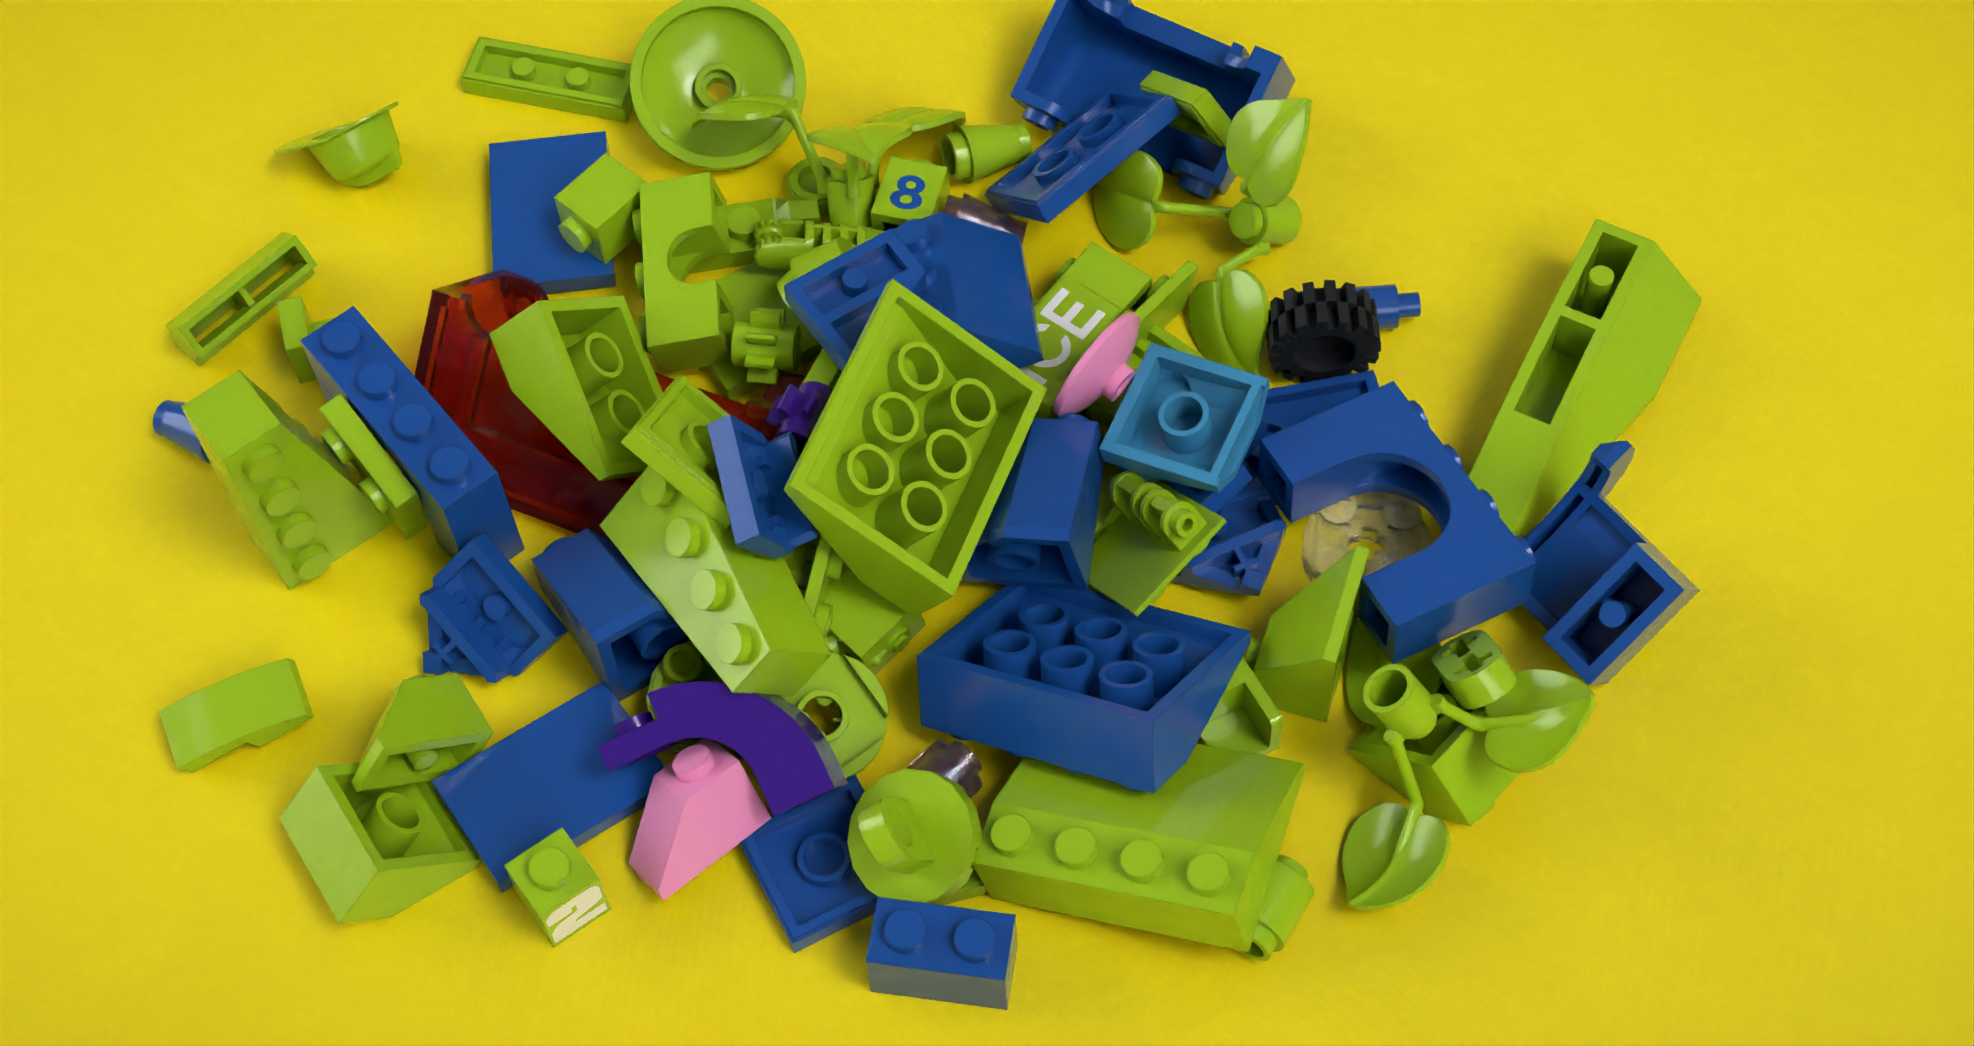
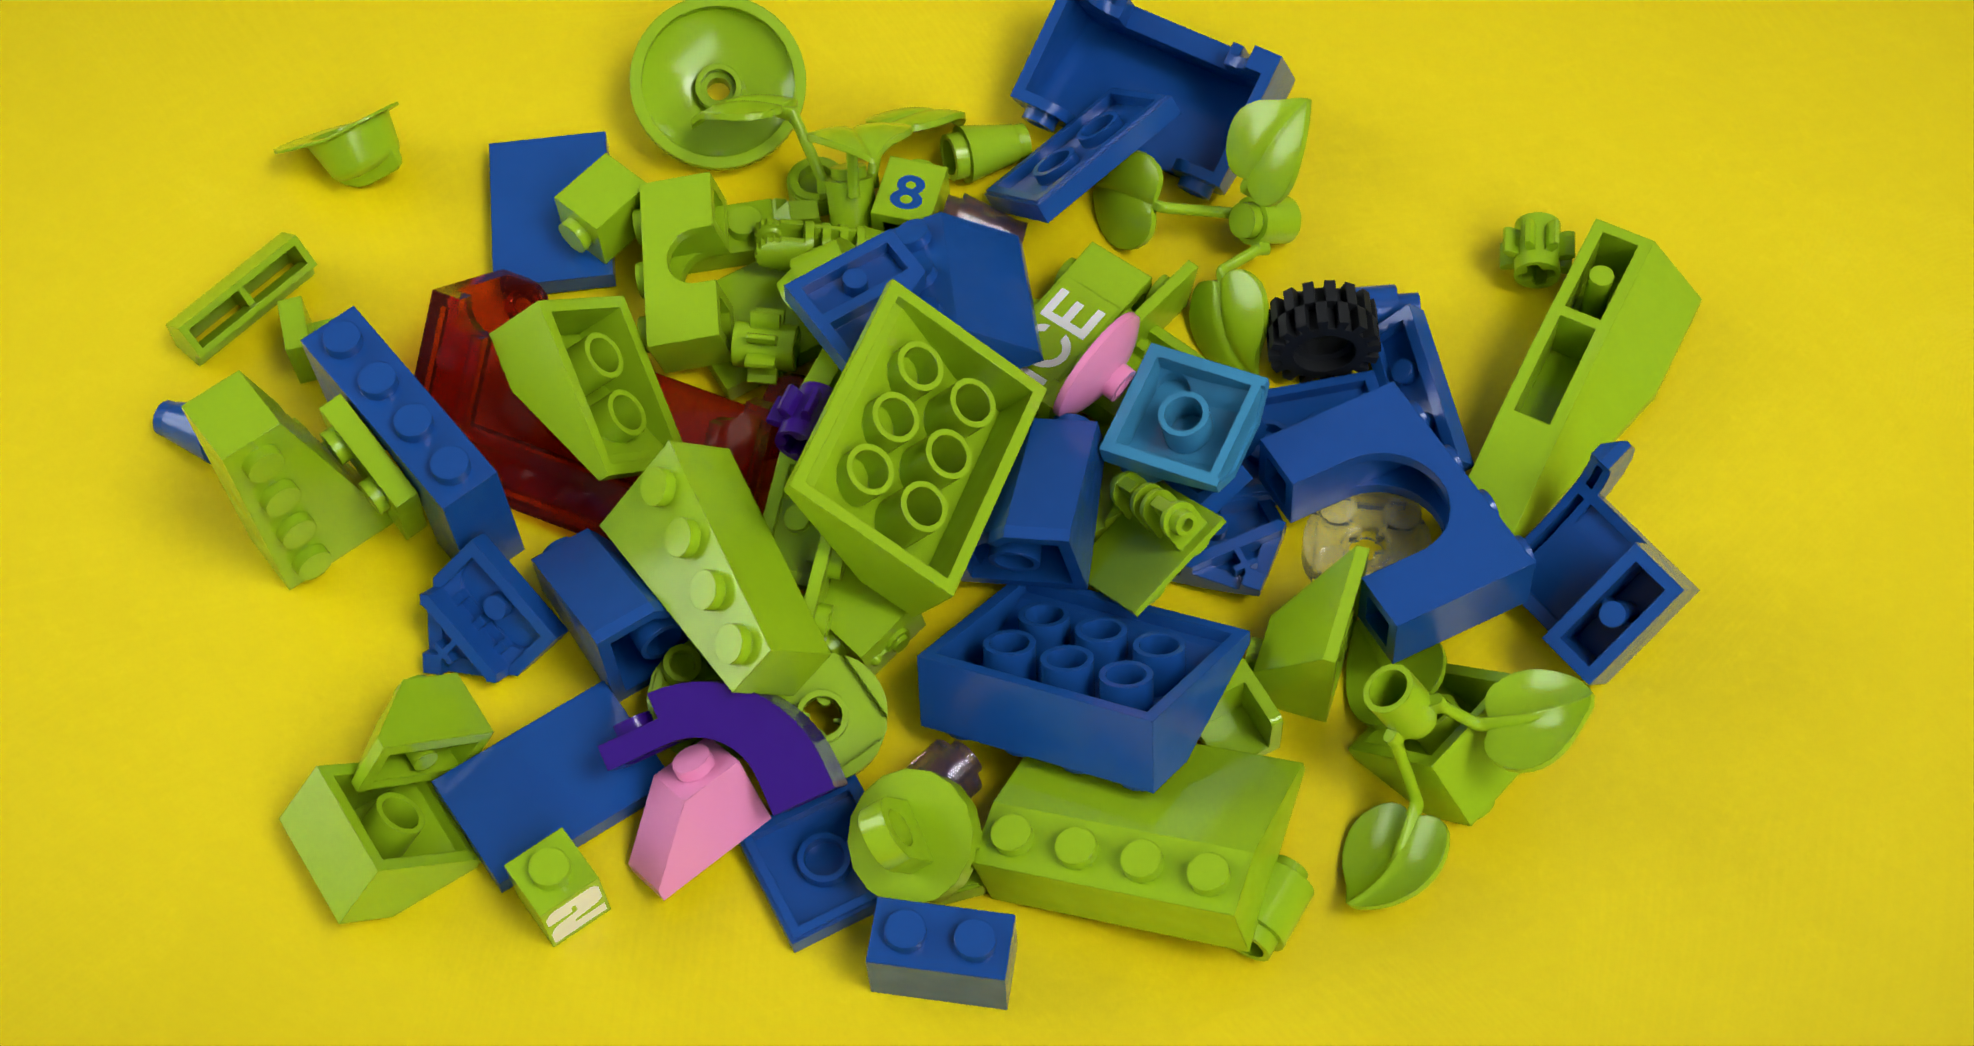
(236, 711): lime slope -> none
(549, 79): lime tile -> none
(678, 445): lime tile -> none
(753, 486): blue slope -> none
(1199, 110): lime tile -> none
(1414, 365): none -> blue plate
(1474, 669): lime beam -> none
(1537, 250): none -> lime gear

